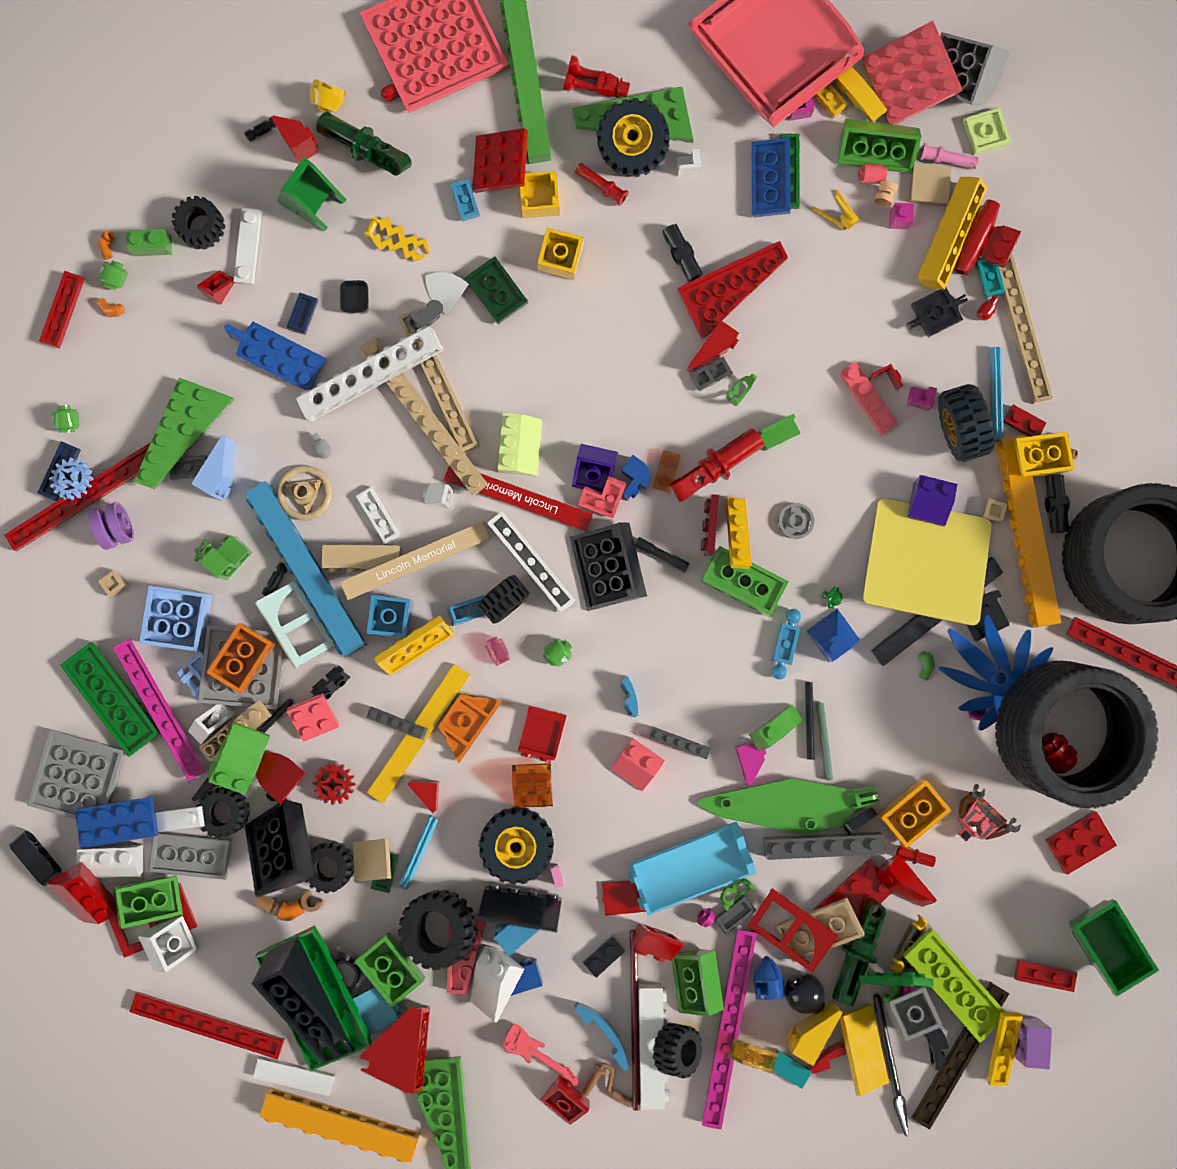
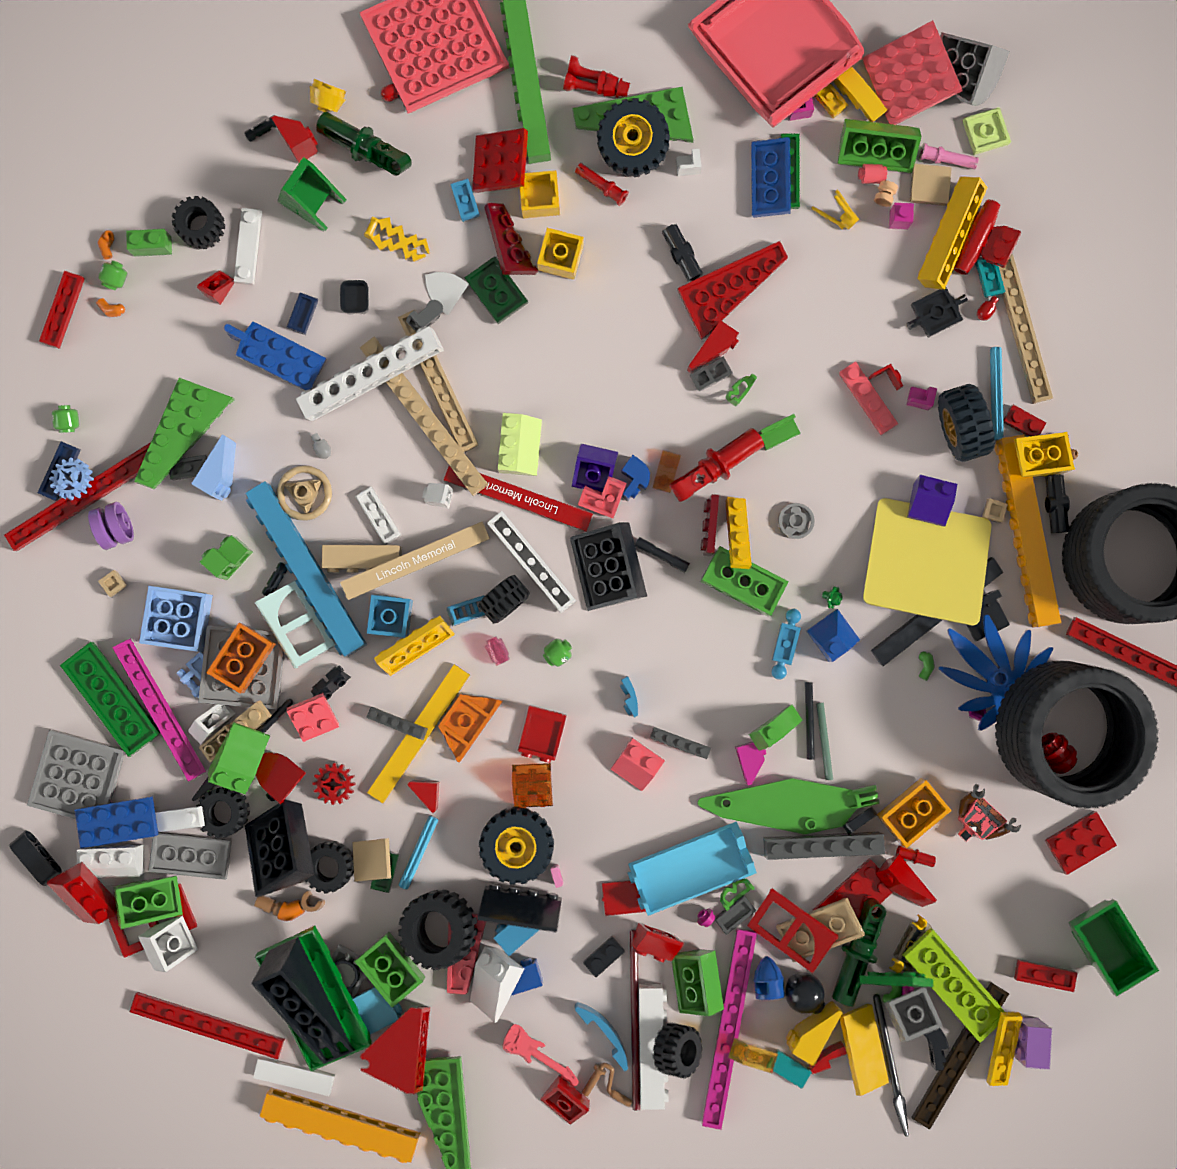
(201, 549): bright green plate -> none
(507, 242): none -> dark red wing

